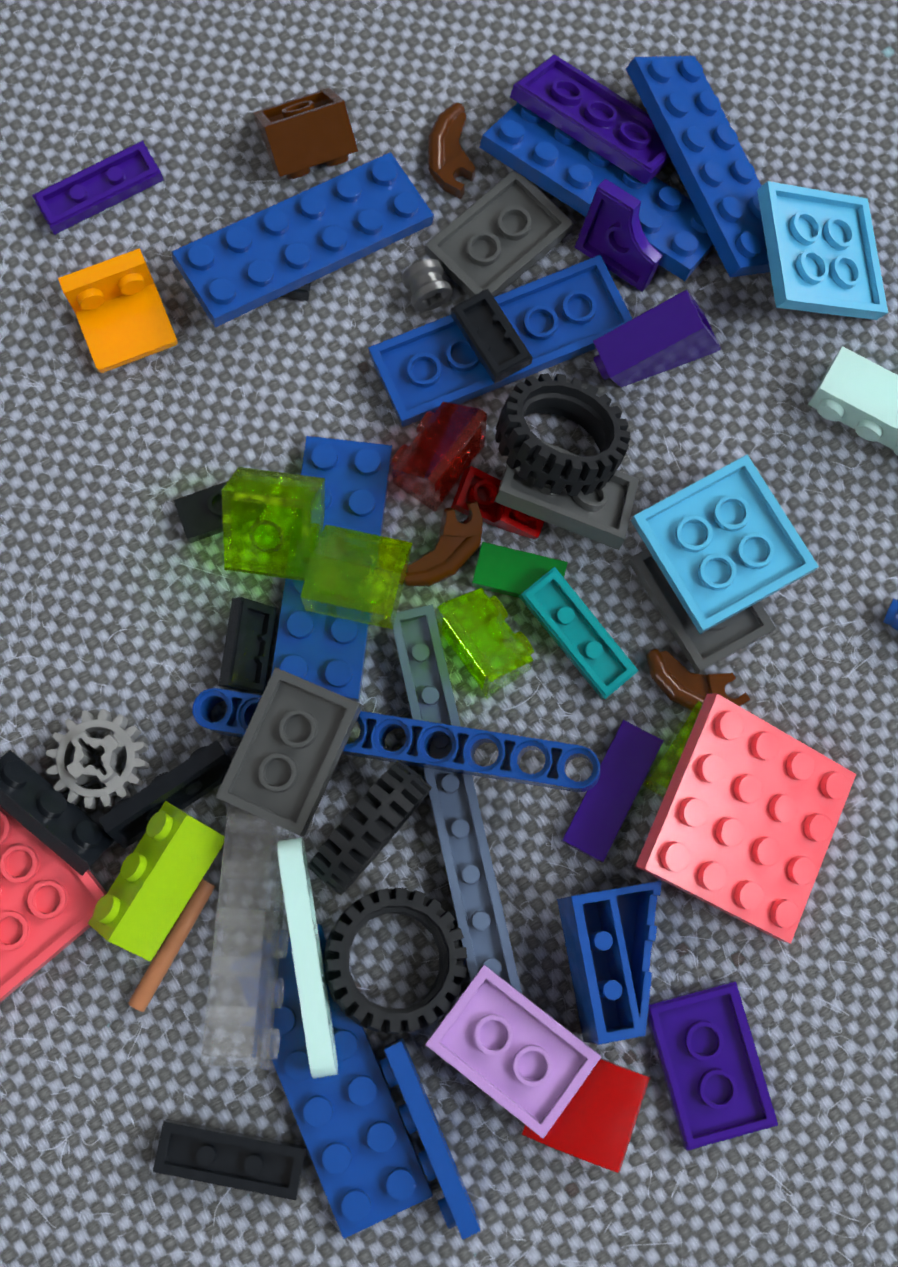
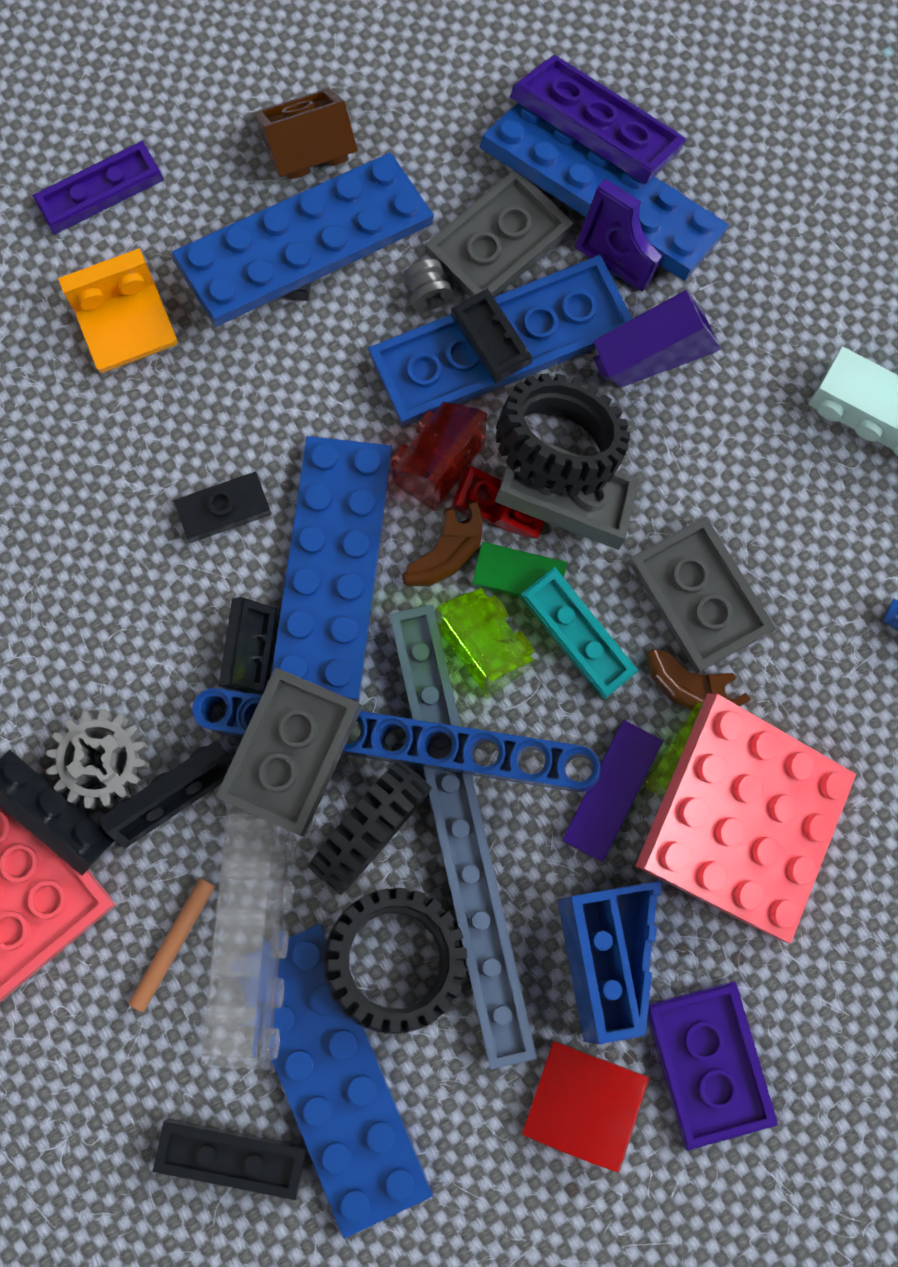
(156, 881): lime brick -> none
(271, 522): clear neon green slope -> none
(307, 957): light aqua beam -> none
(356, 576): clear neon green slope -> none
(436, 1158): blue plate -> none
(445, 153): reddish brown piece -> none
(513, 1051): lavender plate -> none
(705, 157): blue plate -> none
(724, 543): medium azure plate -> none
(821, 251): medium azure plate -> none

